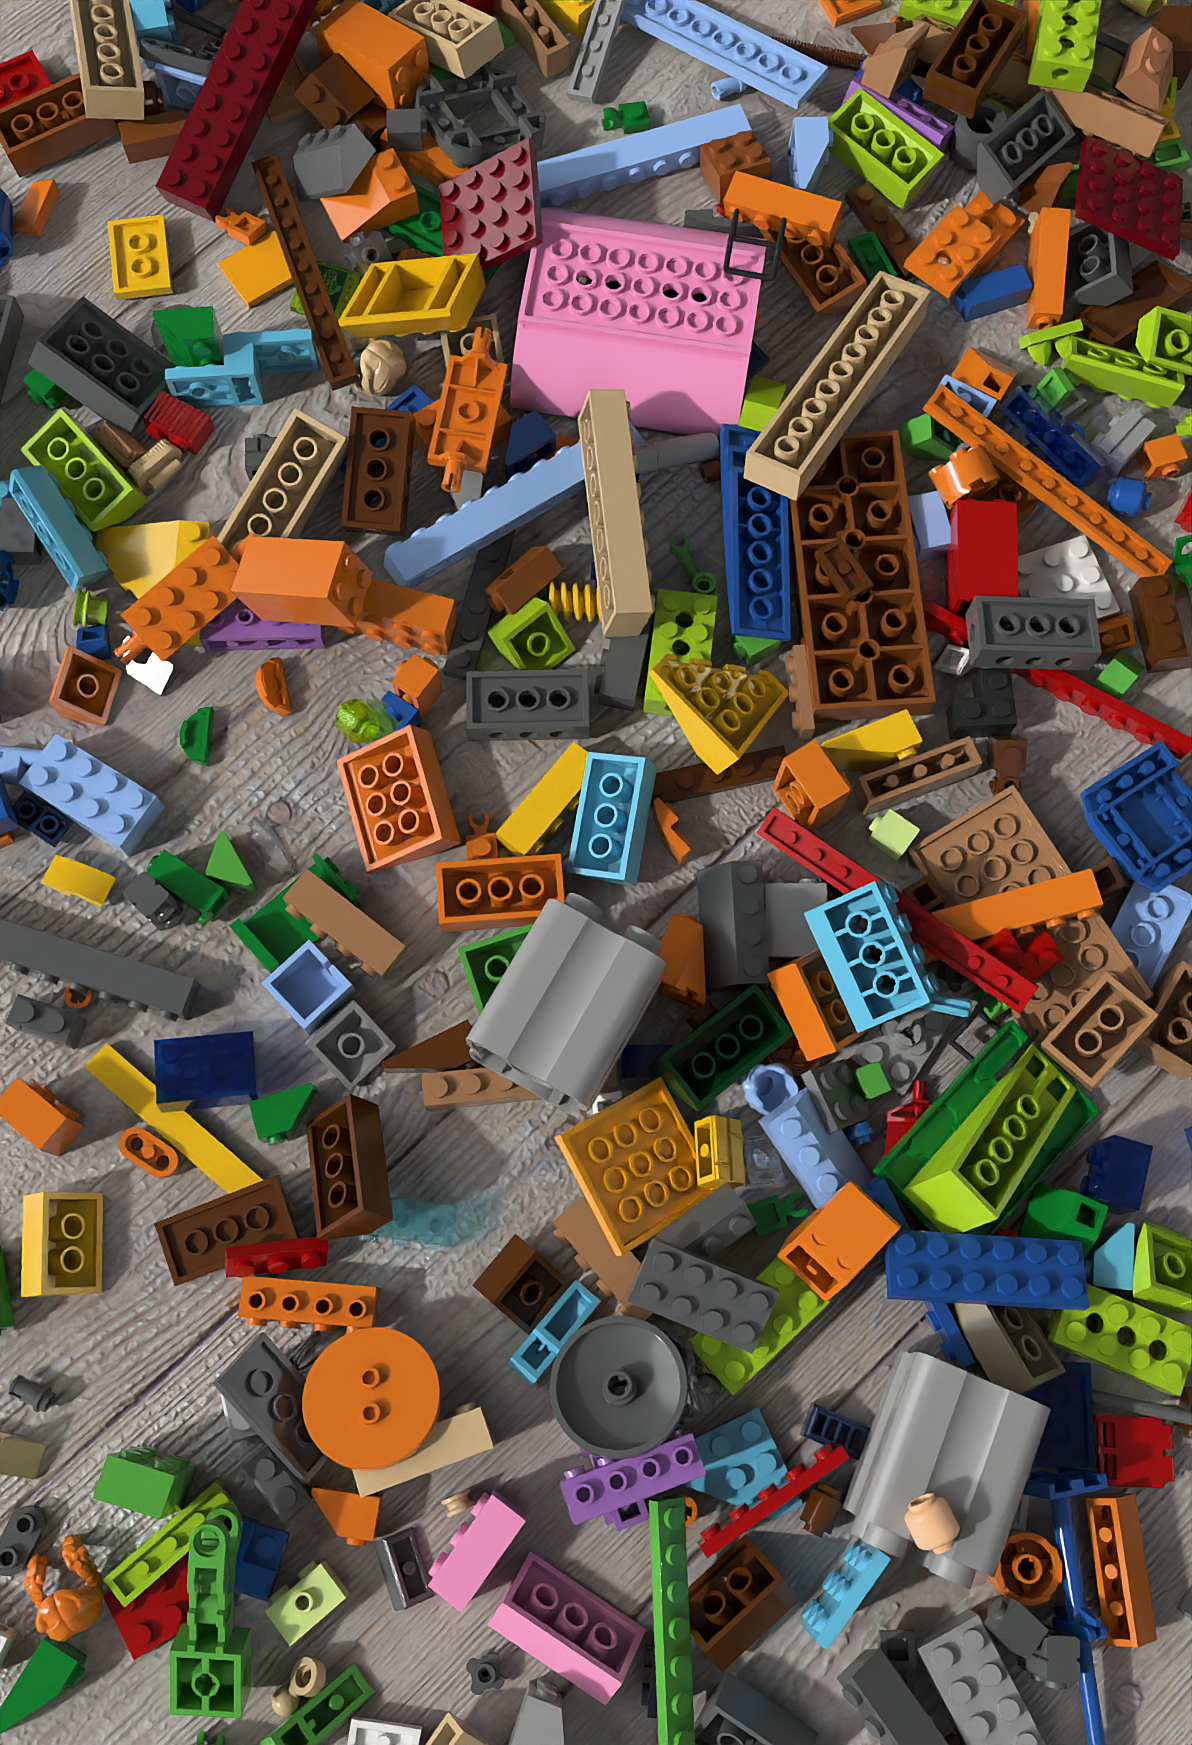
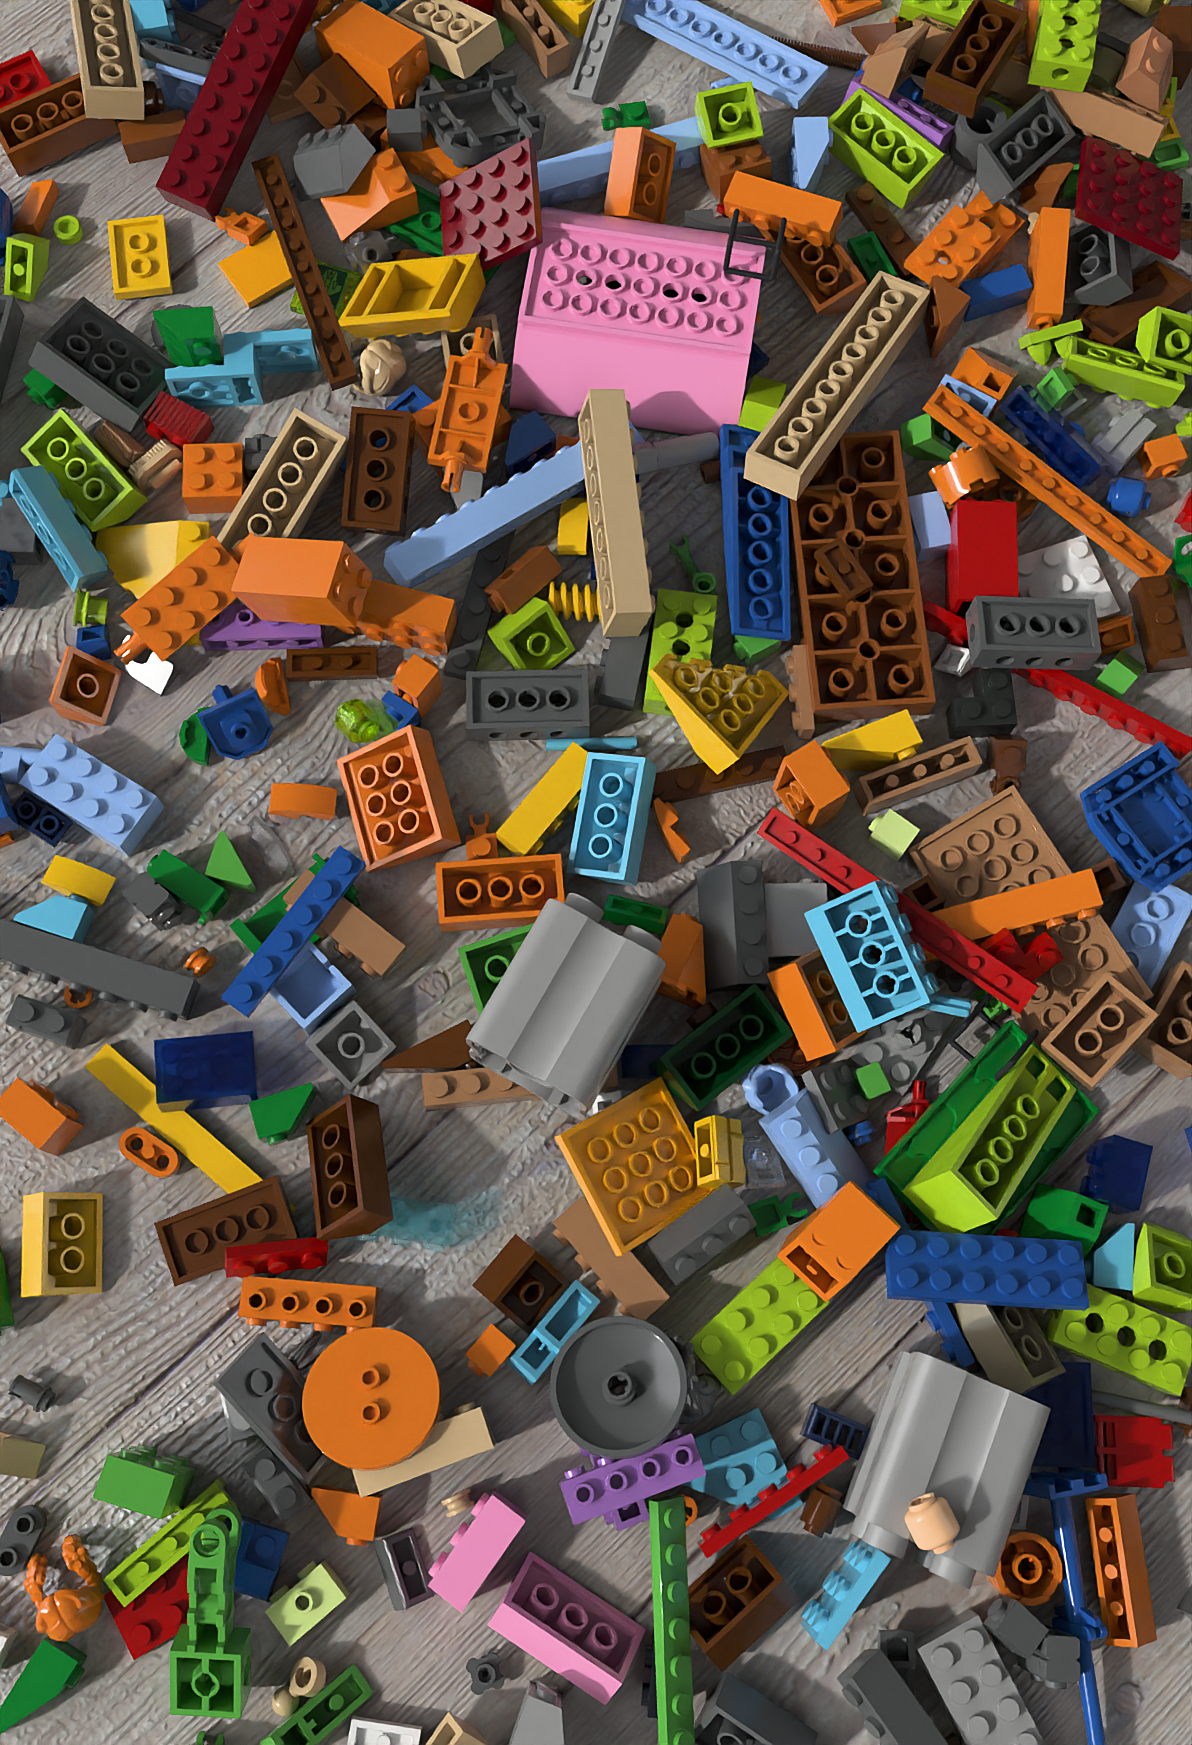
(25, 265): none -> lime slope
(60, 917): none -> medium azure slope
(68, 230): none -> lime tile
(200, 962): none -> orange bush
(213, 477): none -> orange brick
(236, 723): none -> blue piece
(293, 931): none -> blue plate
(298, 799): none -> orange slope
(331, 664): none -> reddish brown plate
(489, 1351): none -> orange brick
(573, 527): none -> yellow slope
(592, 743): none -> medium azure piece
(636, 913): none -> green plate
(639, 175): none -> orange slope
(703, 1295): dark grey plate -> none
(728, 115): none -> lime slope
(943, 313): none -> dark orange slope

